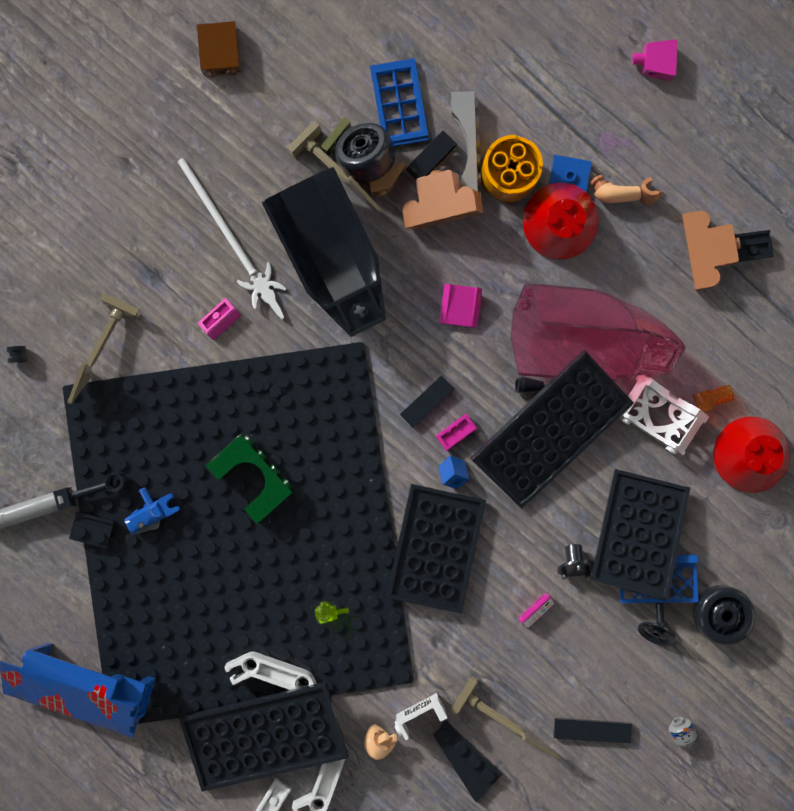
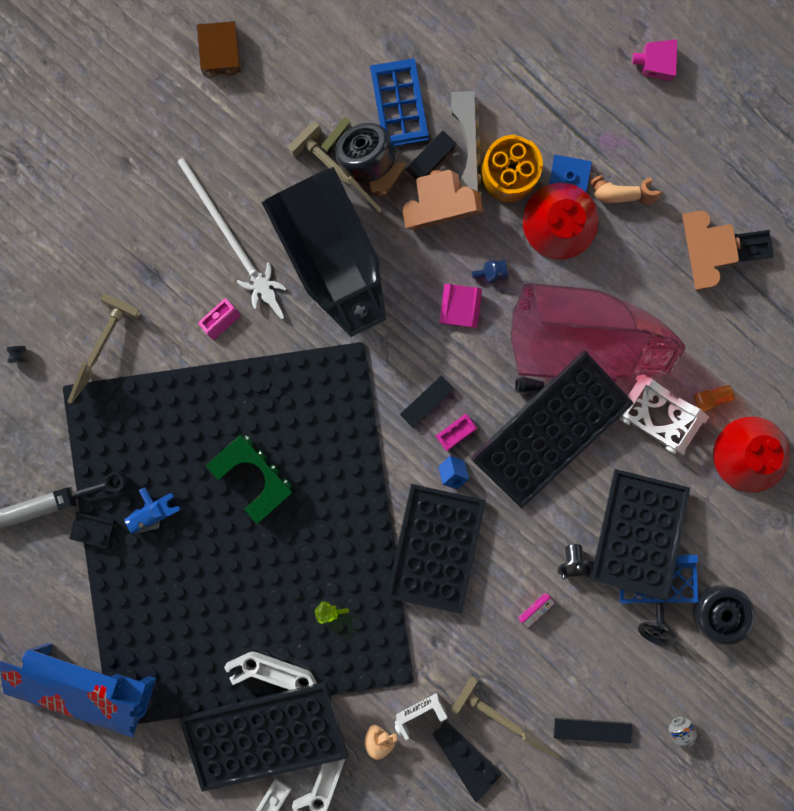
(492, 271): none -> dark blue piece

